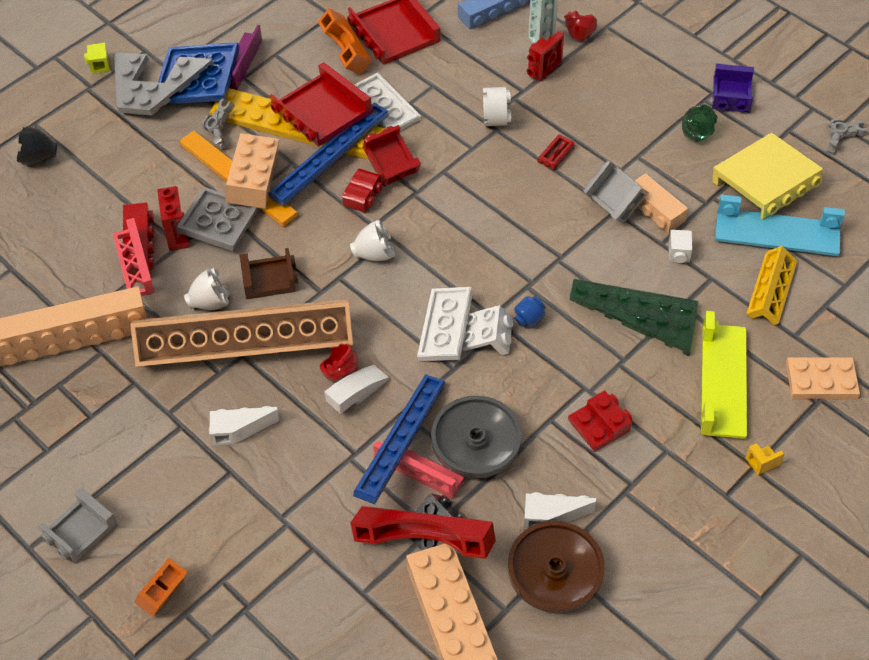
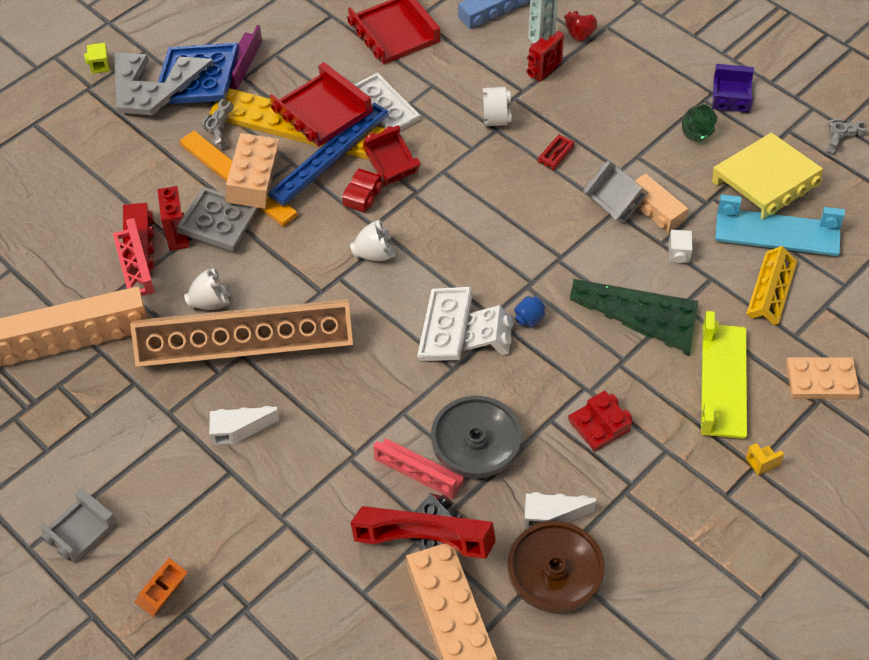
(35, 146): black piece -> none
(268, 275): reddish brown panel -> none
(340, 363): red hair -> none
(353, 53): orange arch -> none
(355, 388): white slope -> none
(399, 440): blue tile -> none

